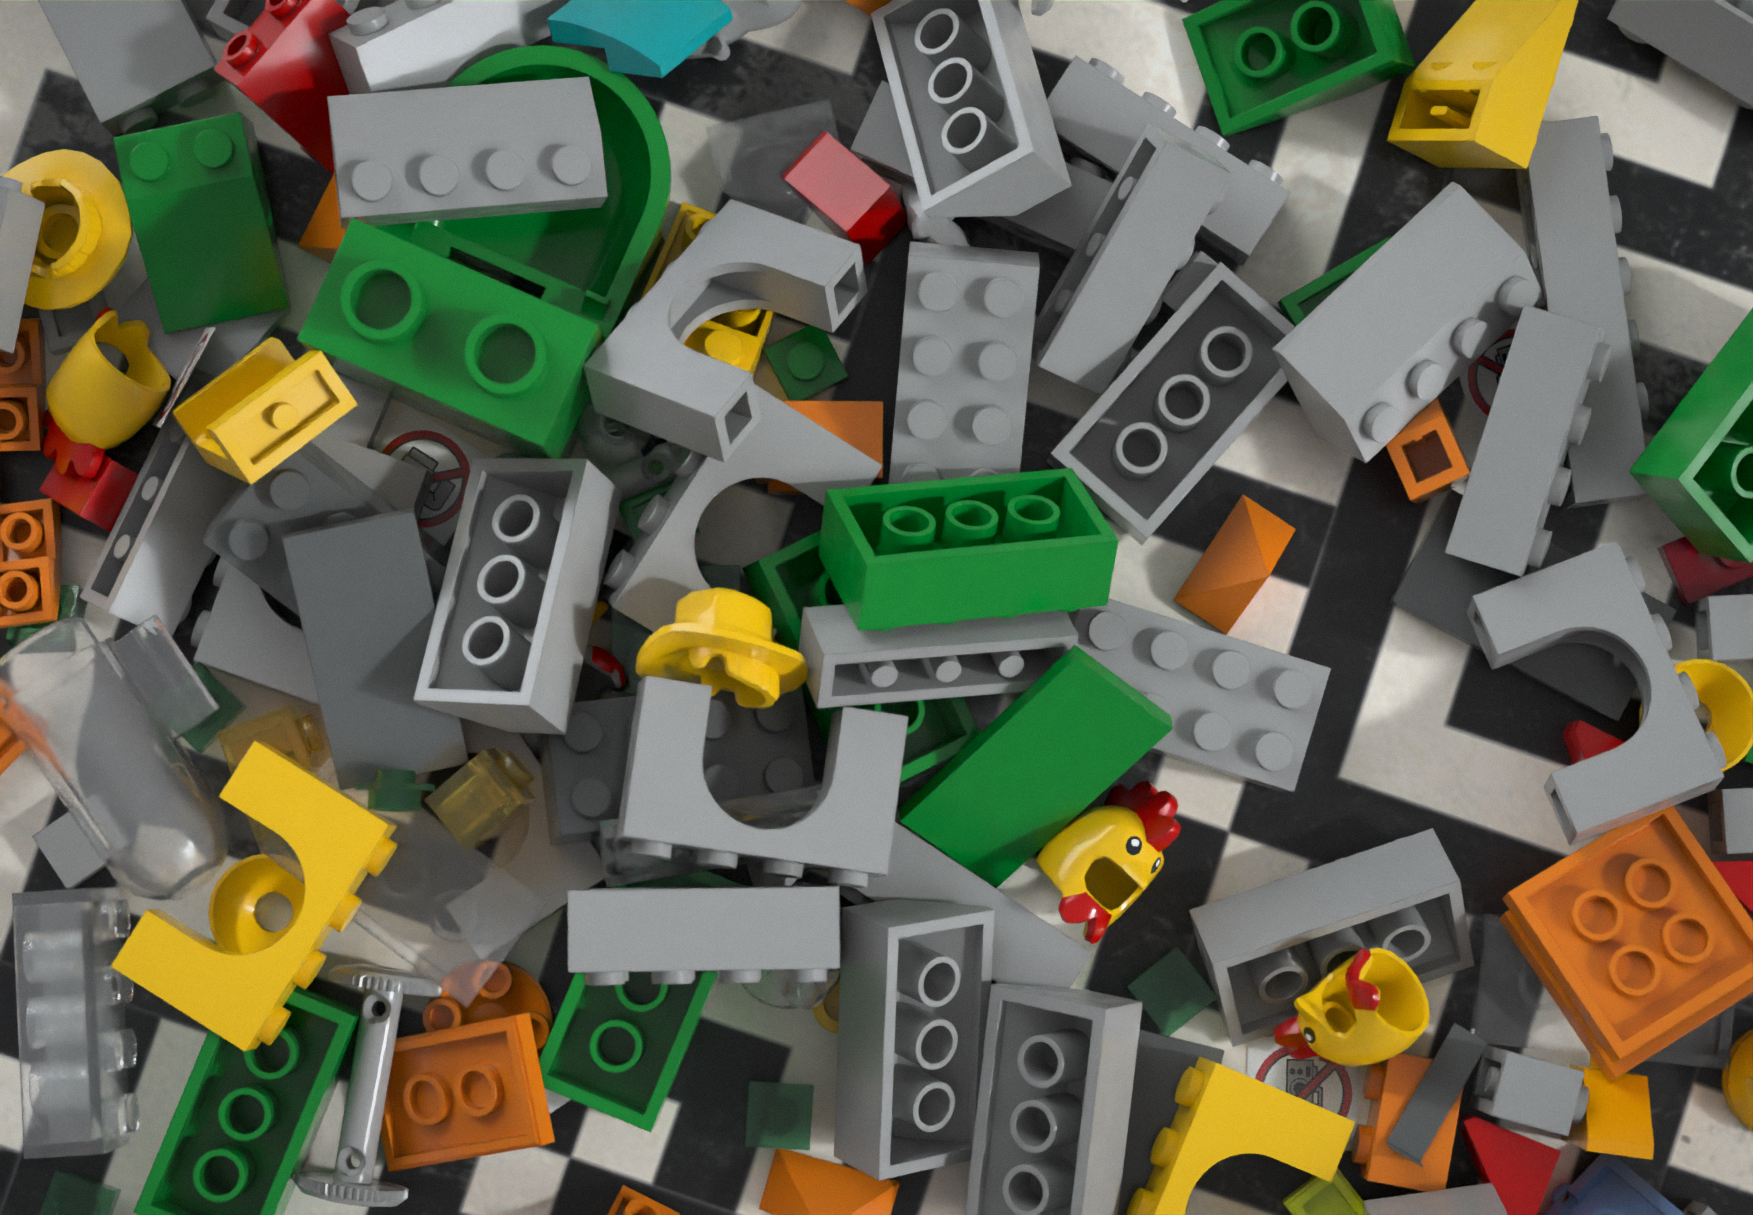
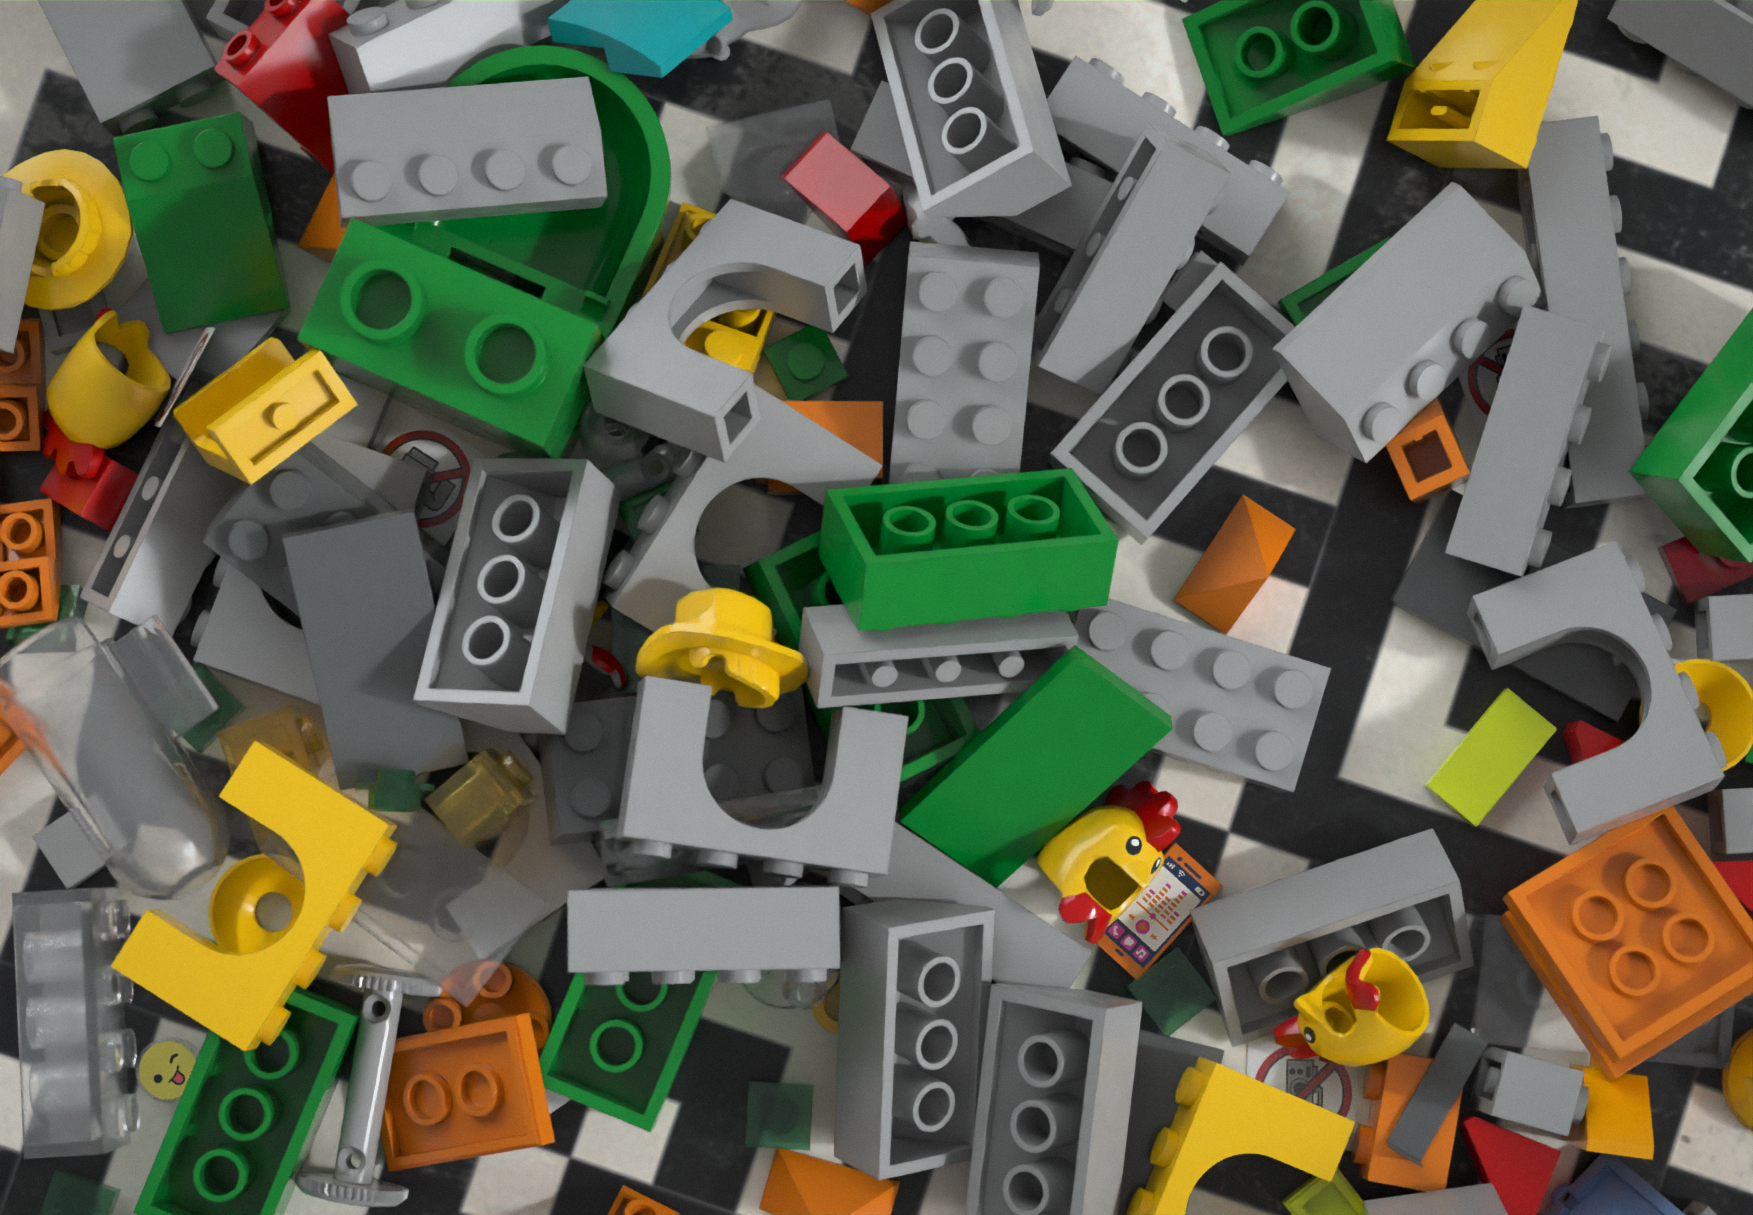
(165, 1068): none -> light yellow tile
(1159, 912): none -> tile
(1490, 757): none -> neon yellow tile

